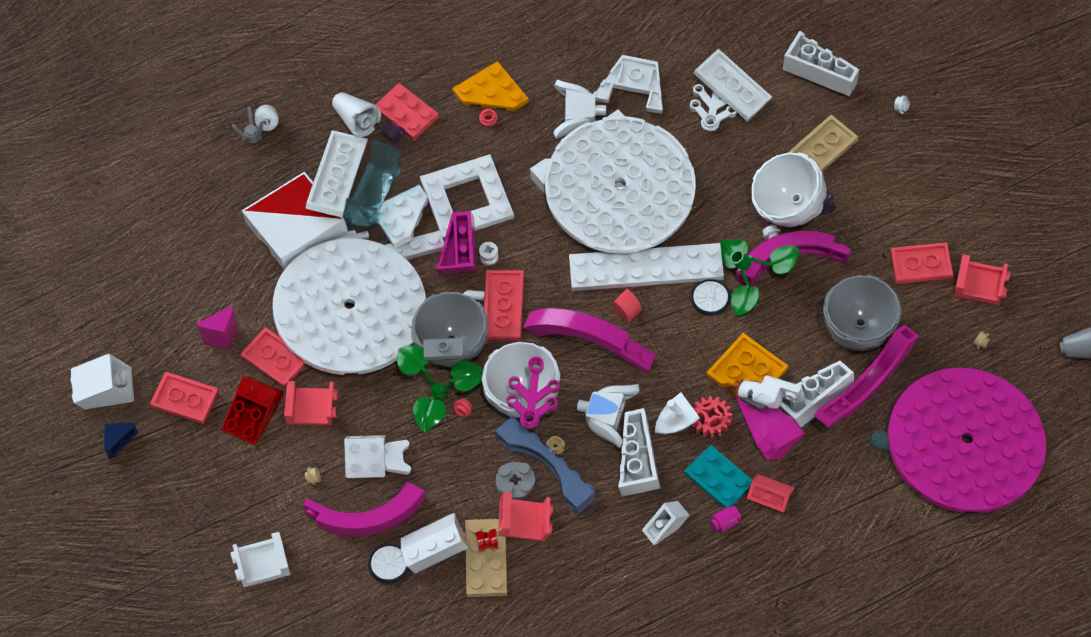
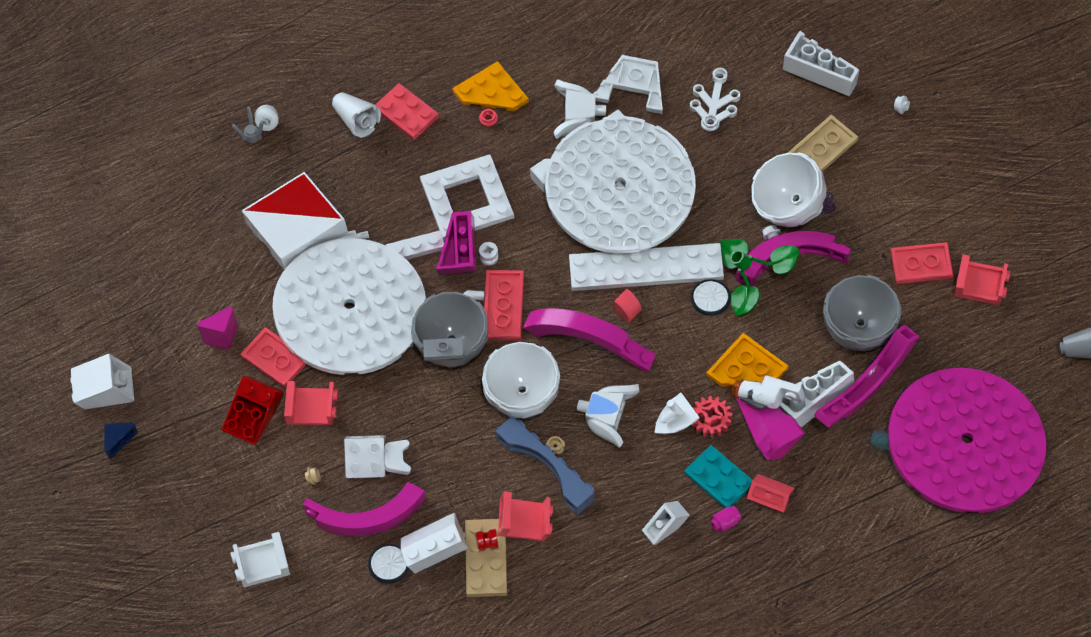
(184, 398): coral plate -> none
(336, 173): white plate -> none
(373, 187): clear light blue windscreen -> none
(393, 131): clear purple wheel -> none
(402, 215): white plate -> none
(432, 411): green plant -> none
(462, 407): coral plate -> none
(515, 470): light grey plate -> none
(532, 396): dark pink plant -> none
(638, 461): white wedge -> none
(732, 85): white tile -> none
(981, 340): tan plate -> none

